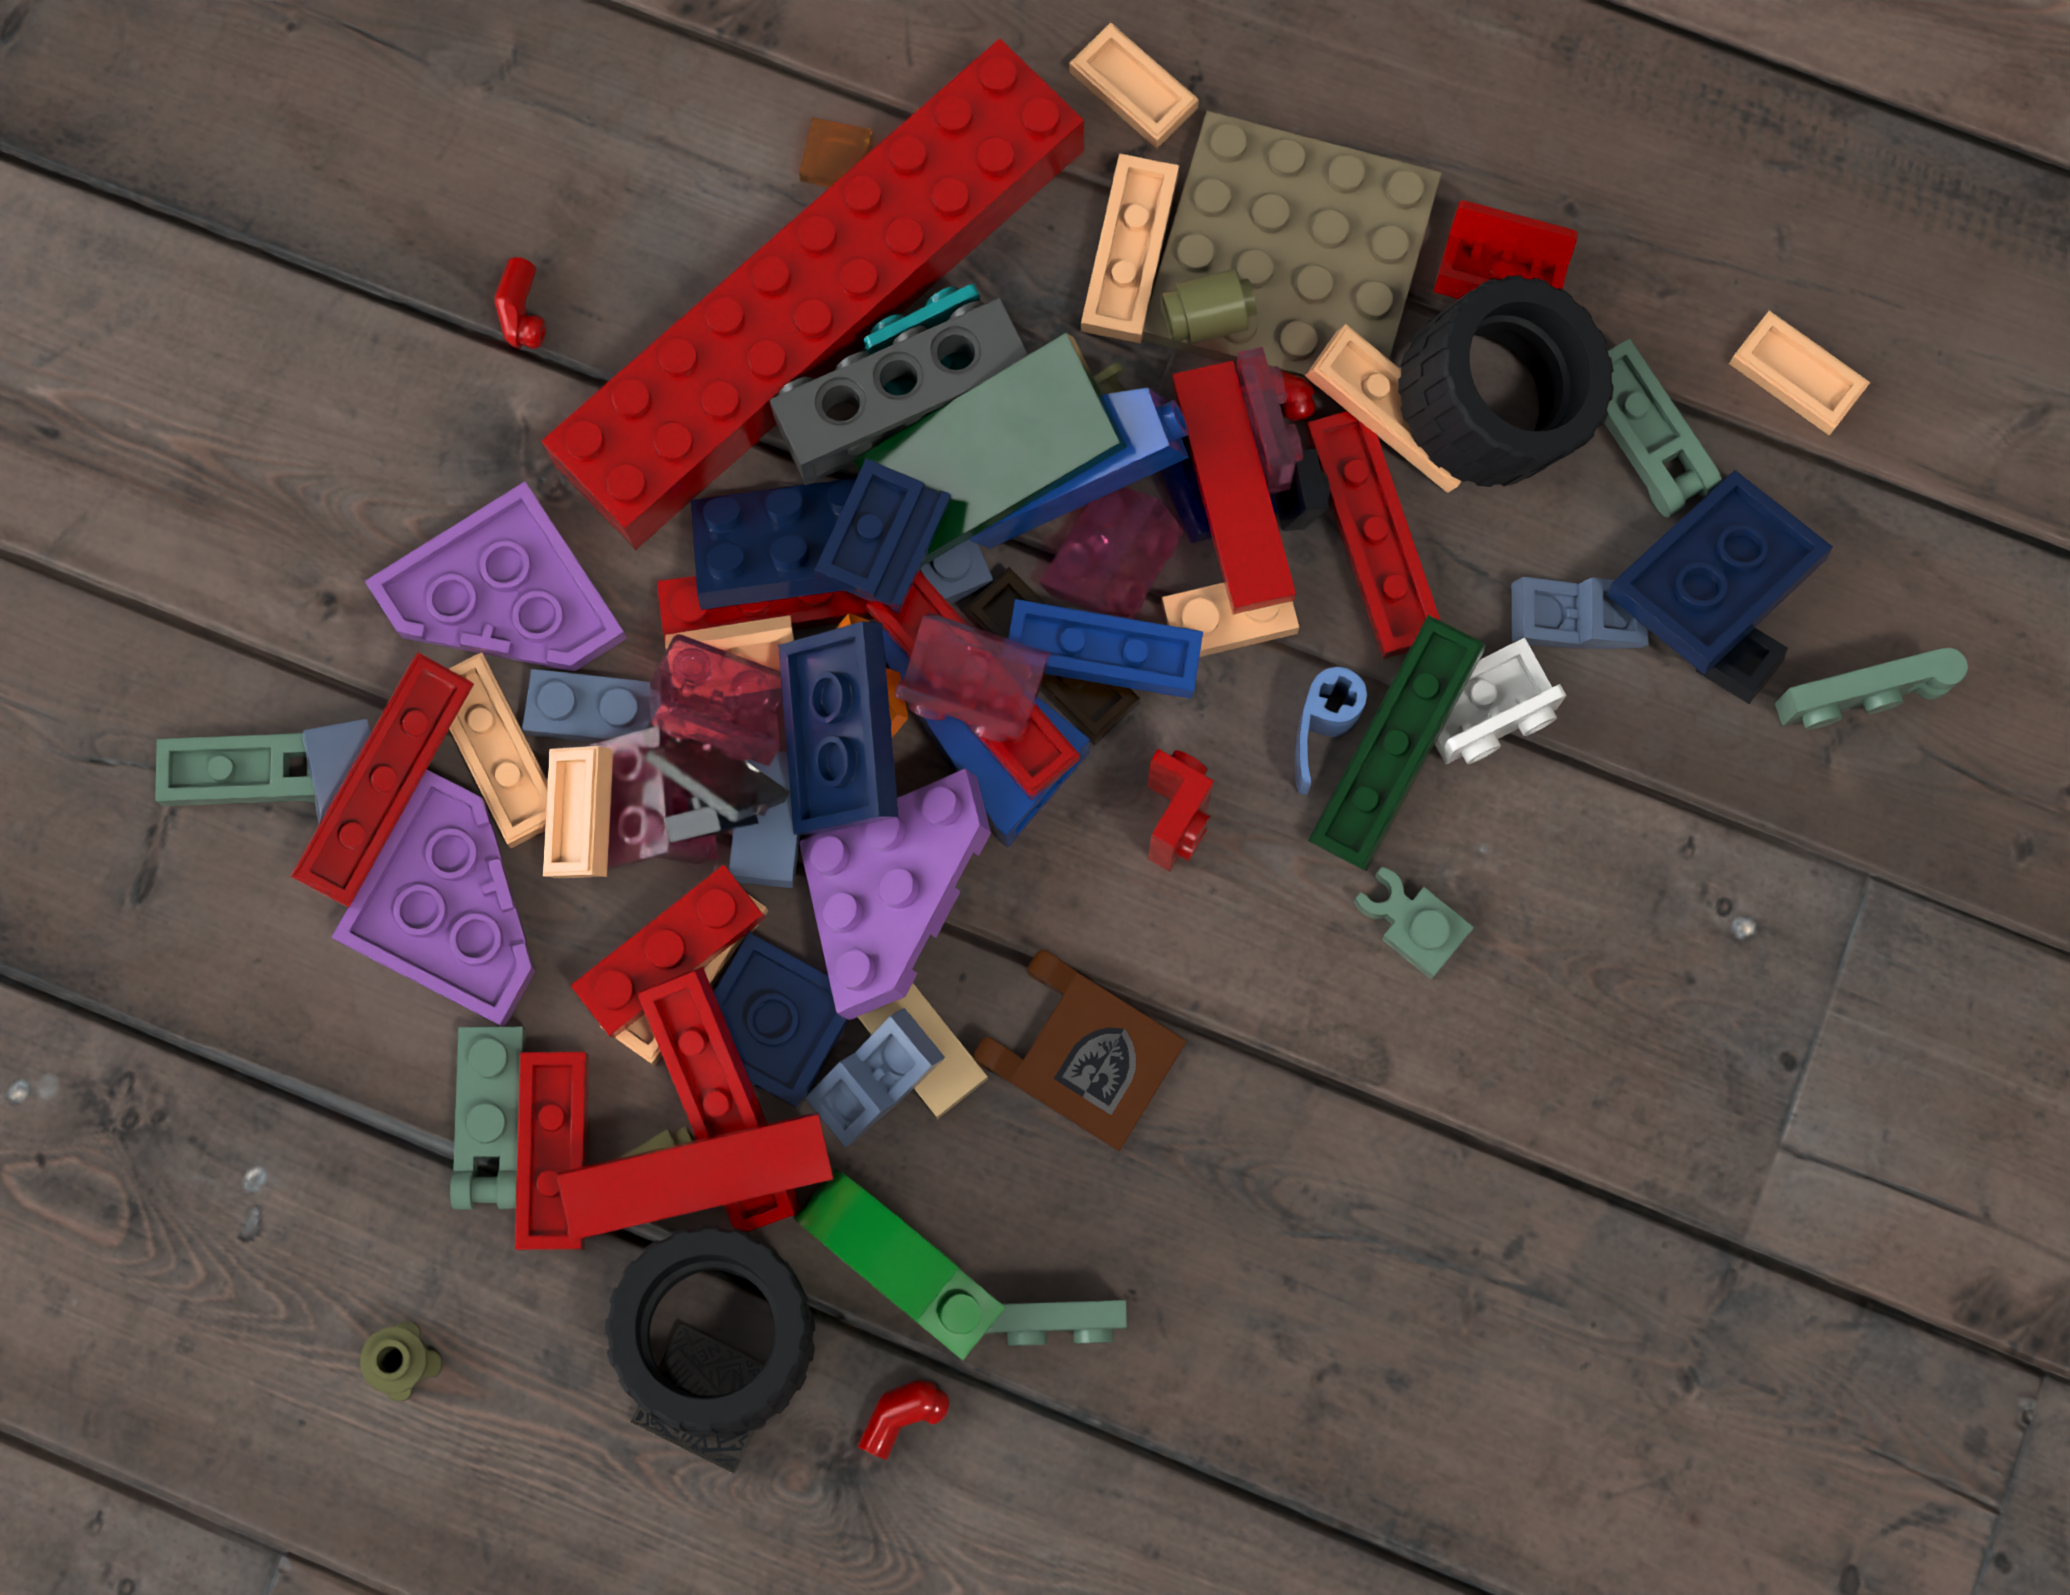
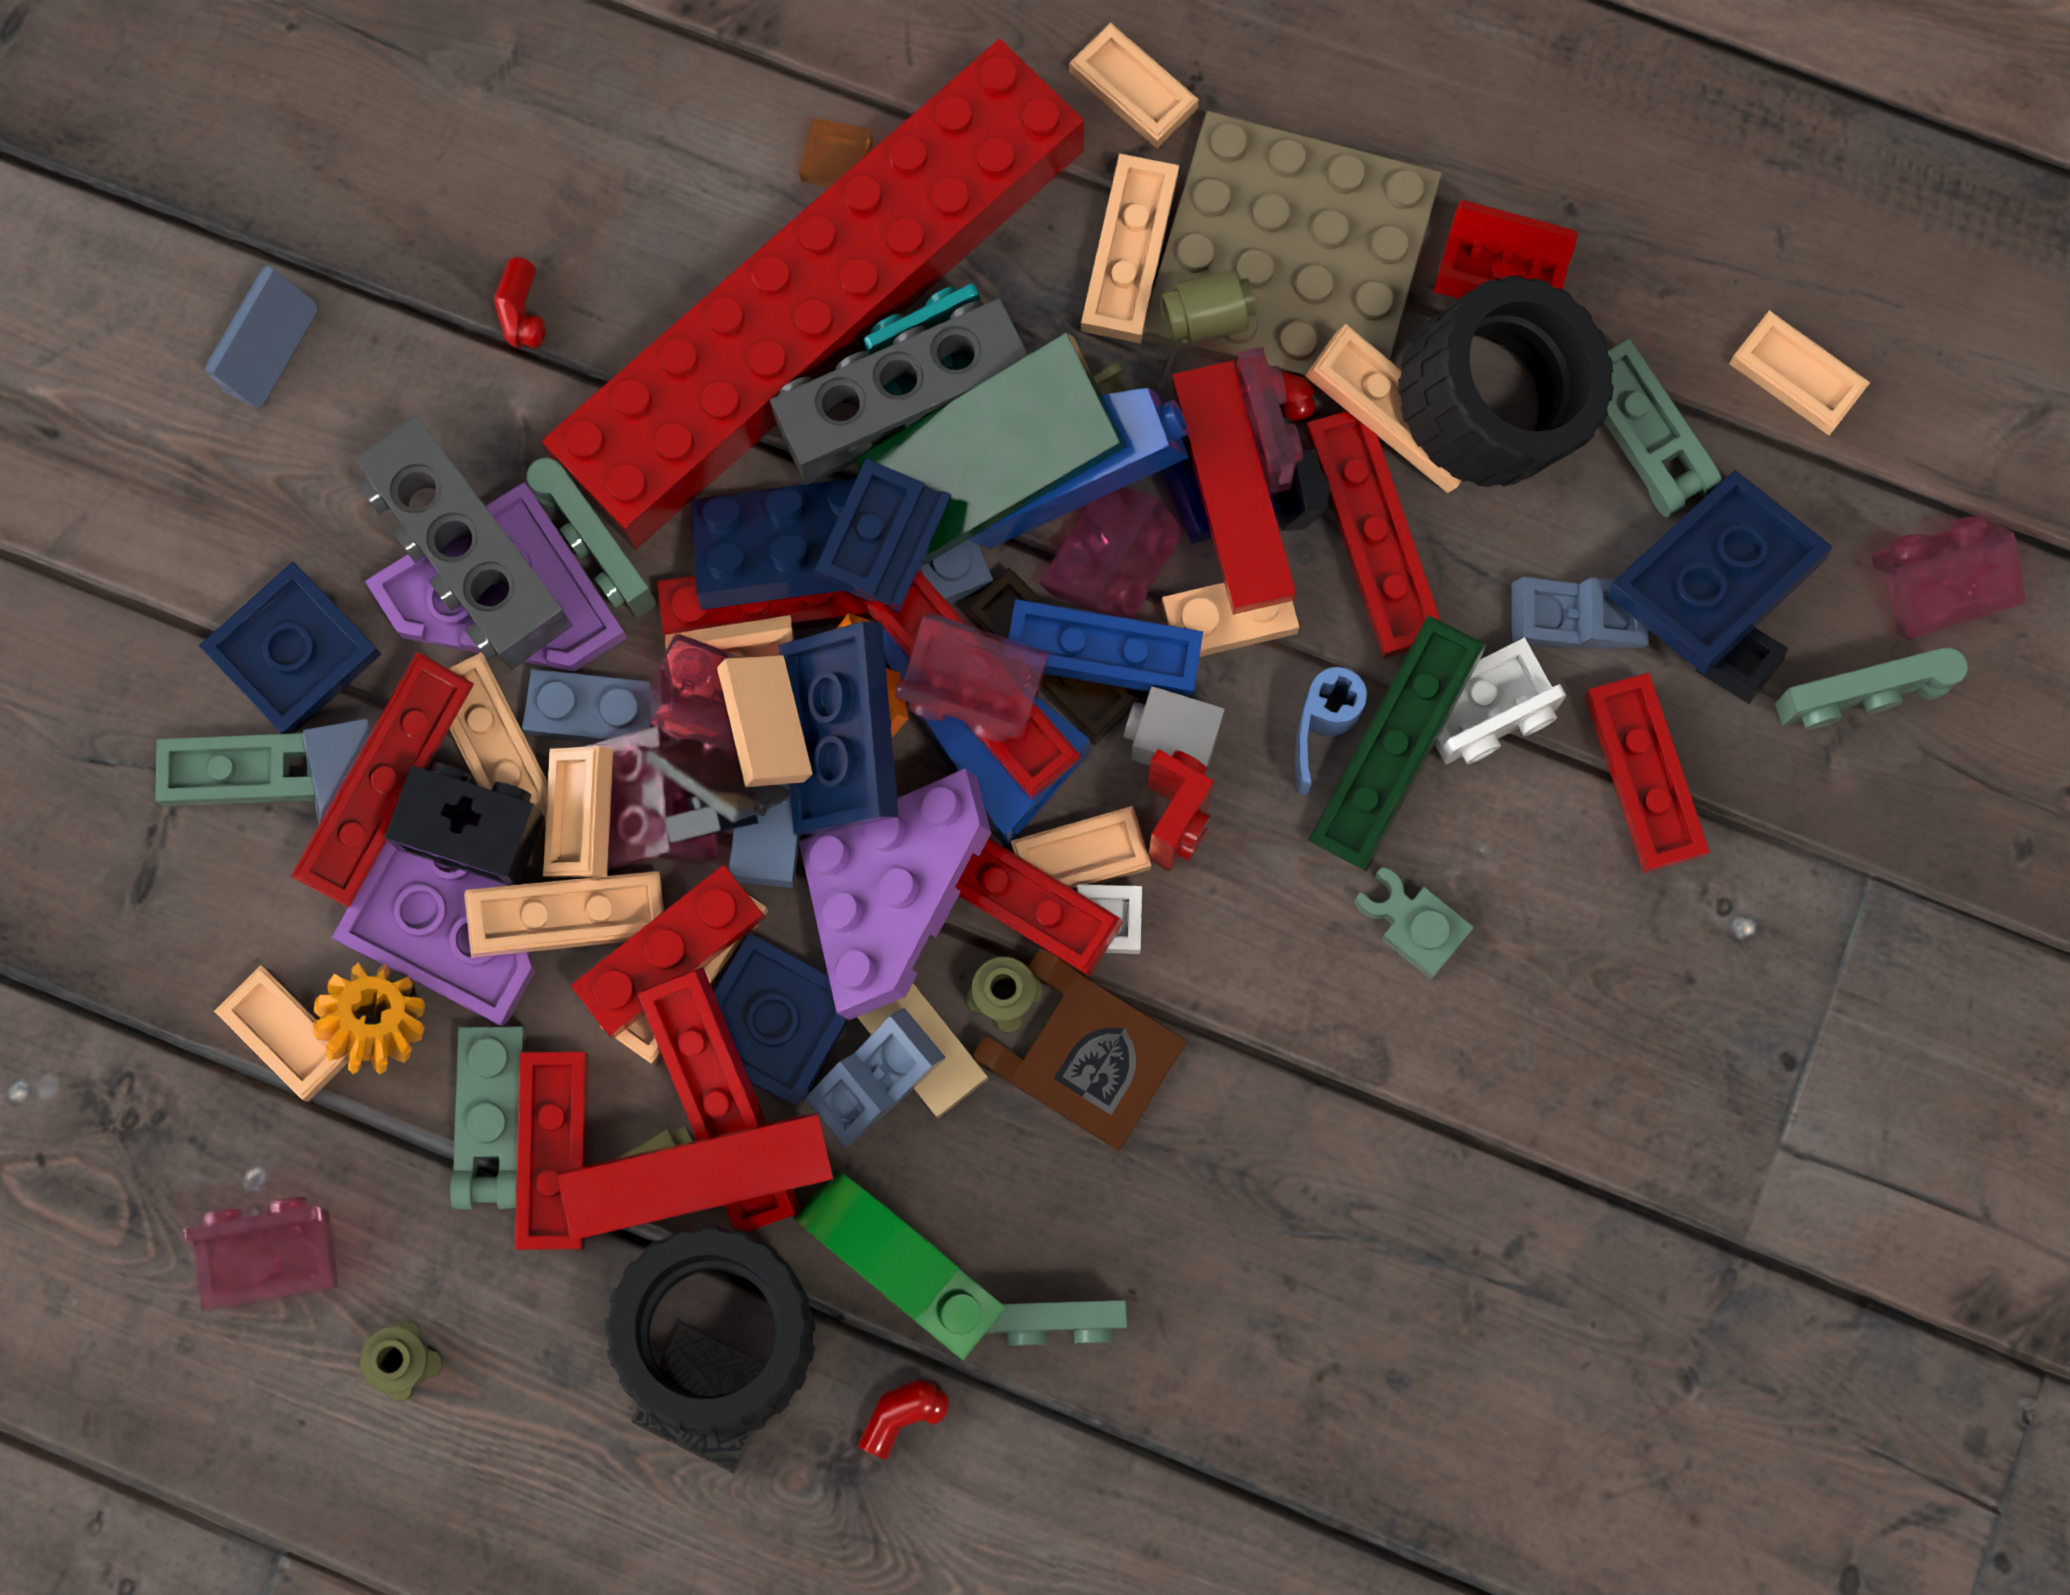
(261, 338): none -> sand blue slope
(263, 1255): none -> clear pink bracket
(280, 1032): none -> light nougat tile
(290, 650): none -> dark blue plate
(371, 1042): none -> light orange gear
(413, 461): none -> dark grey brick
(493, 850): none -> black brick
(561, 913): none -> light nougat tile
(589, 536): none -> sand green plate
(764, 721): none -> light nougat tile
(1006, 1012): none -> olive brick
(1038, 907): none -> red tile
(1088, 850): none -> light nougat tile
(1127, 905): none -> white plate
(1173, 724): none -> light grey brick
(1646, 773): none -> red plate
(1951, 575): none -> clear pink bracket

